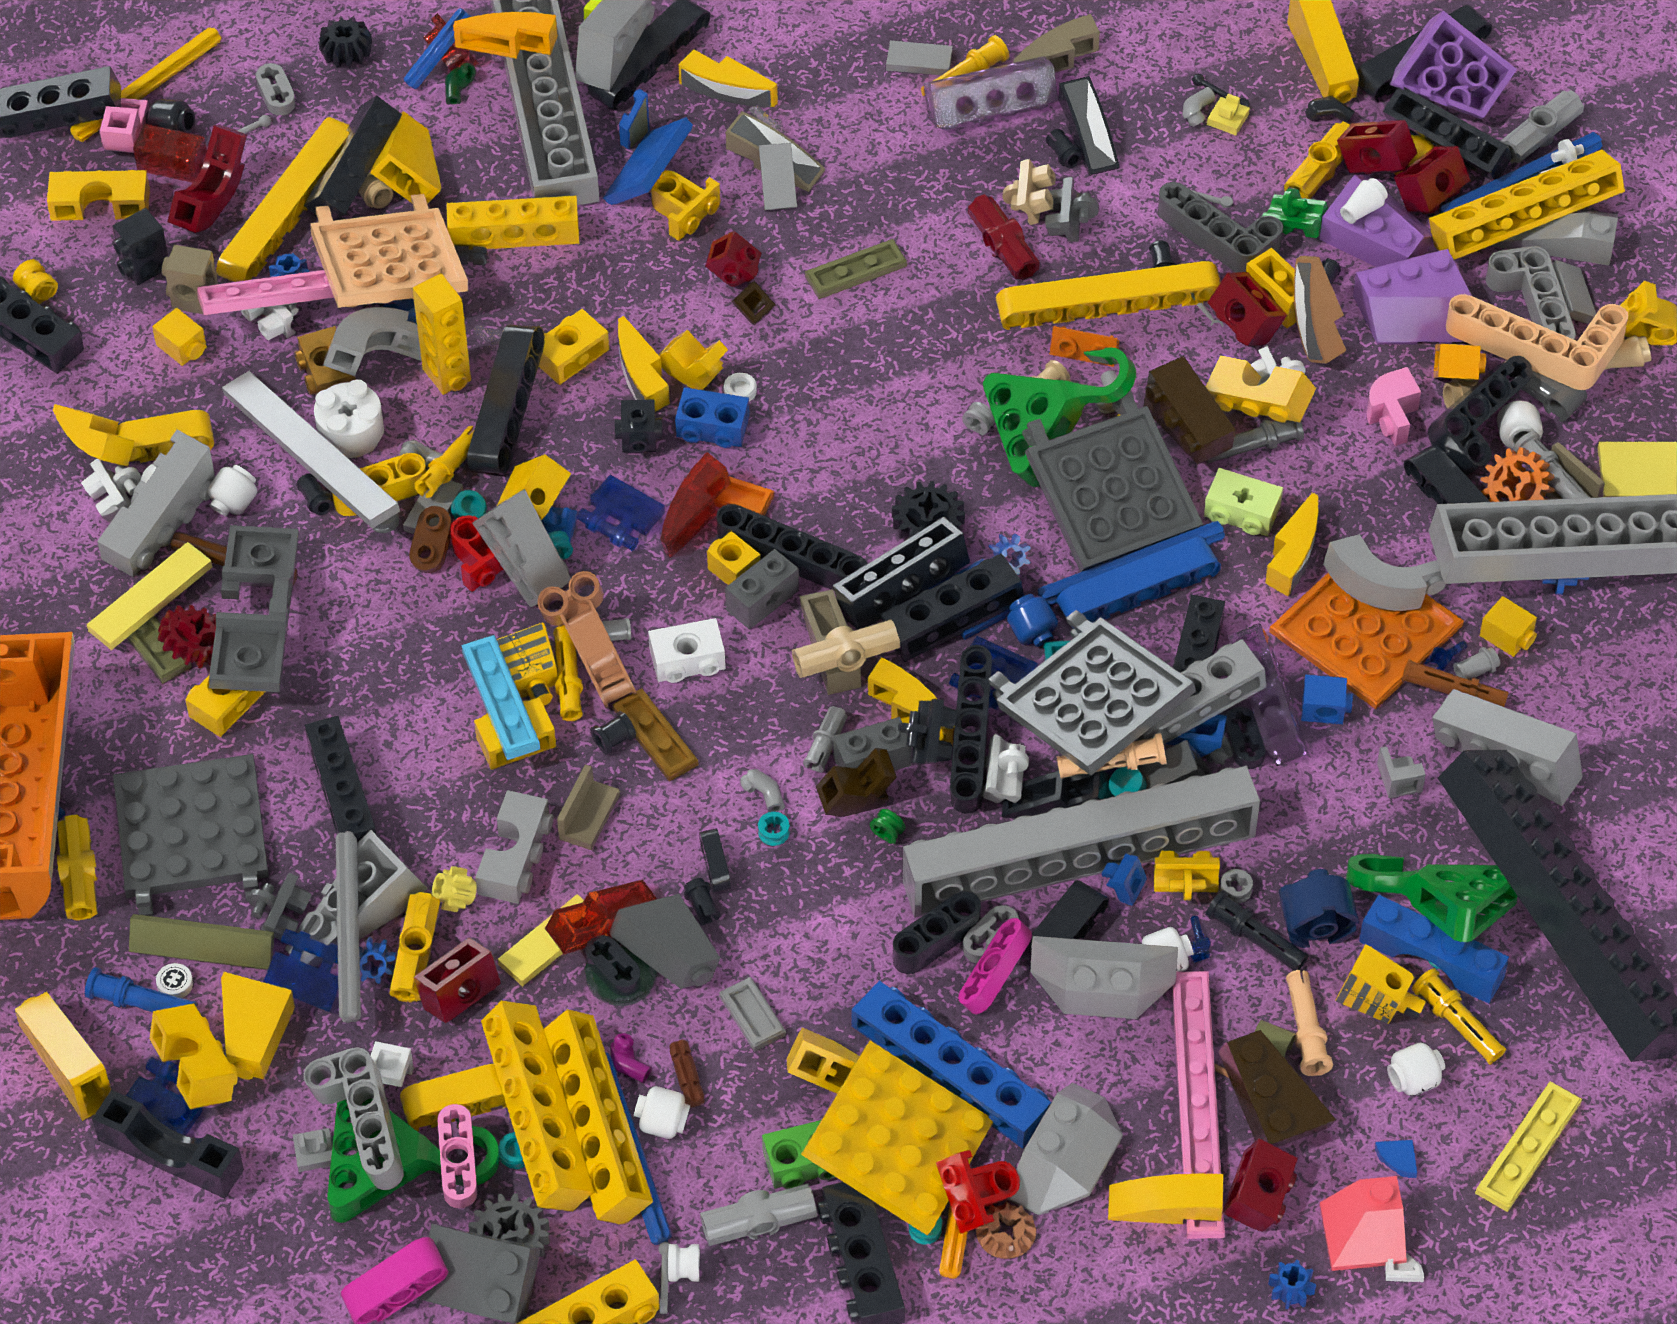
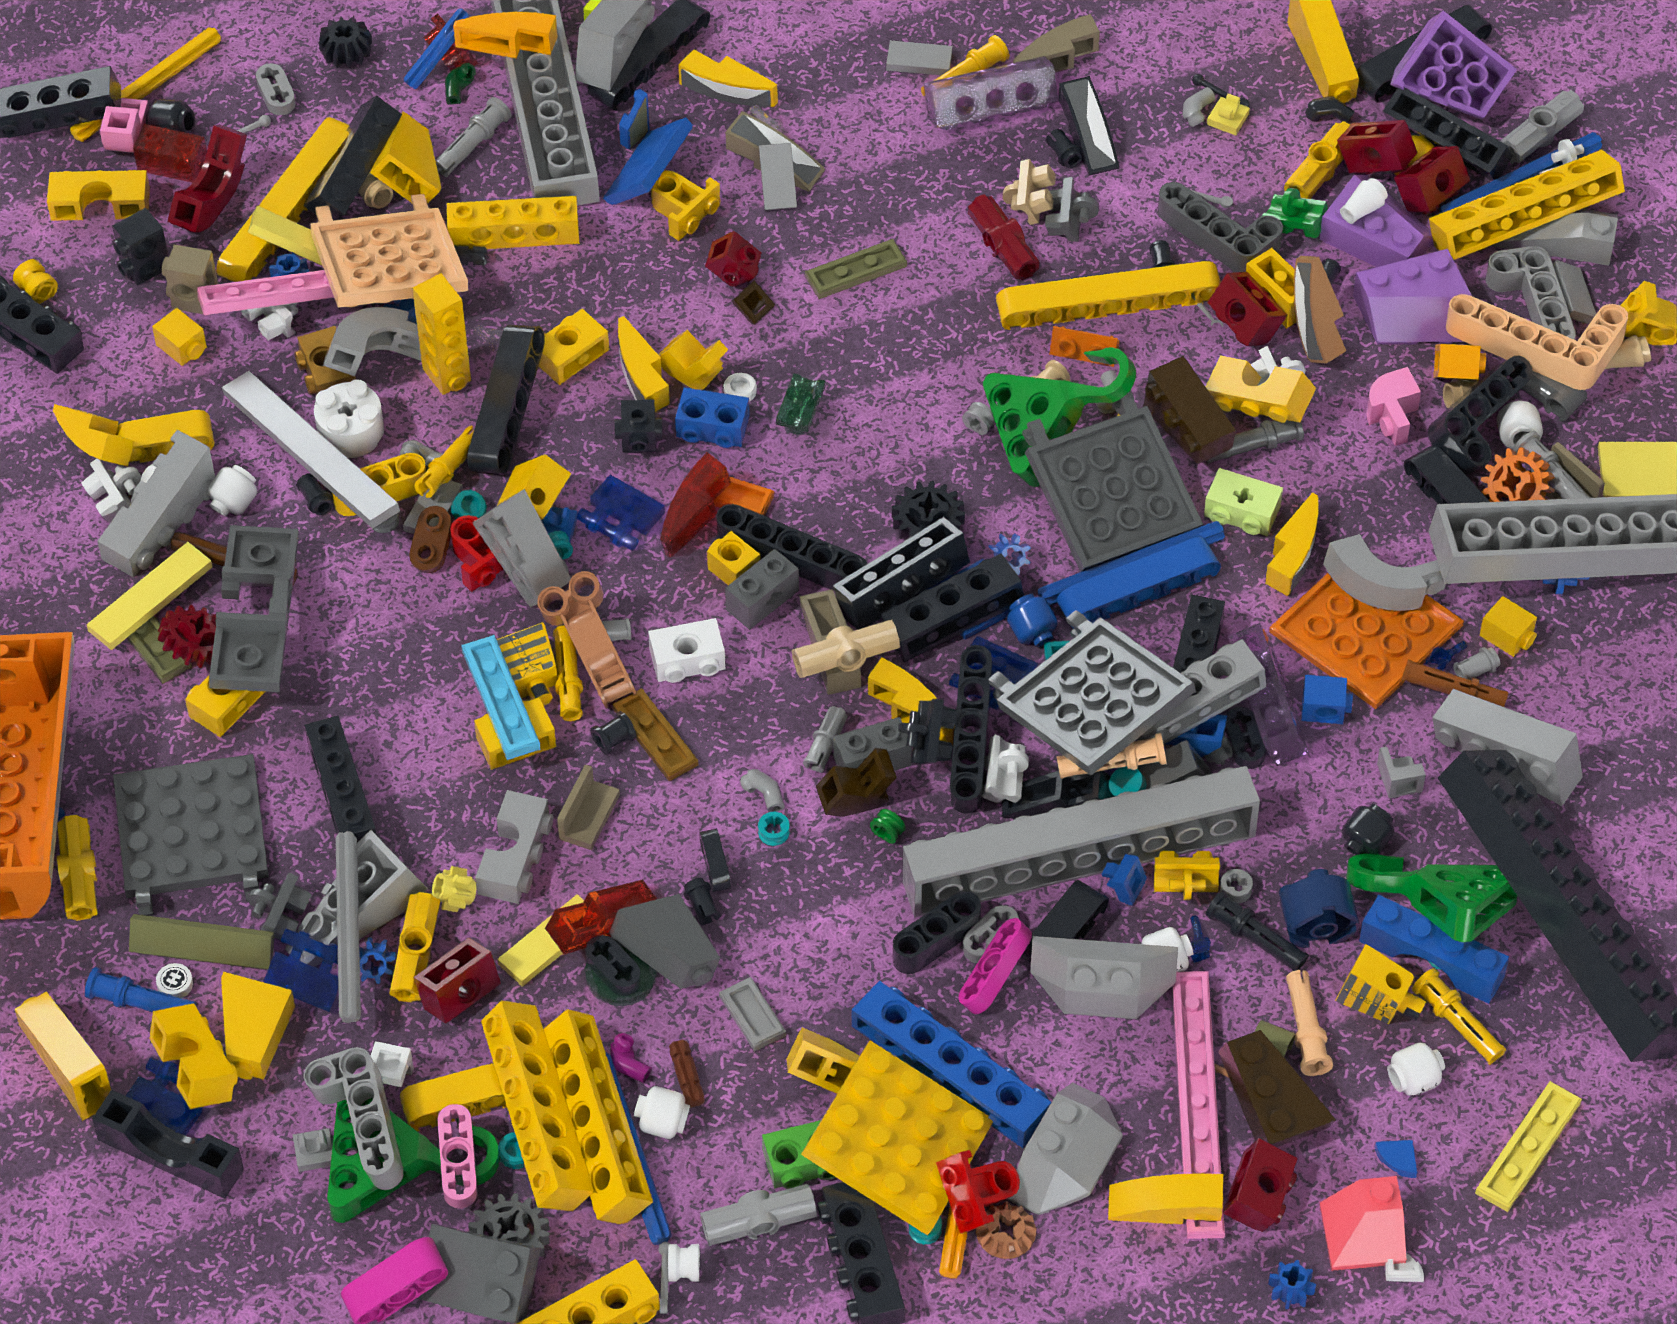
(283, 233): none -> light yellow tile
(480, 127): none -> light grey pin
(800, 404): none -> clear green hips
(1367, 830): none -> black head

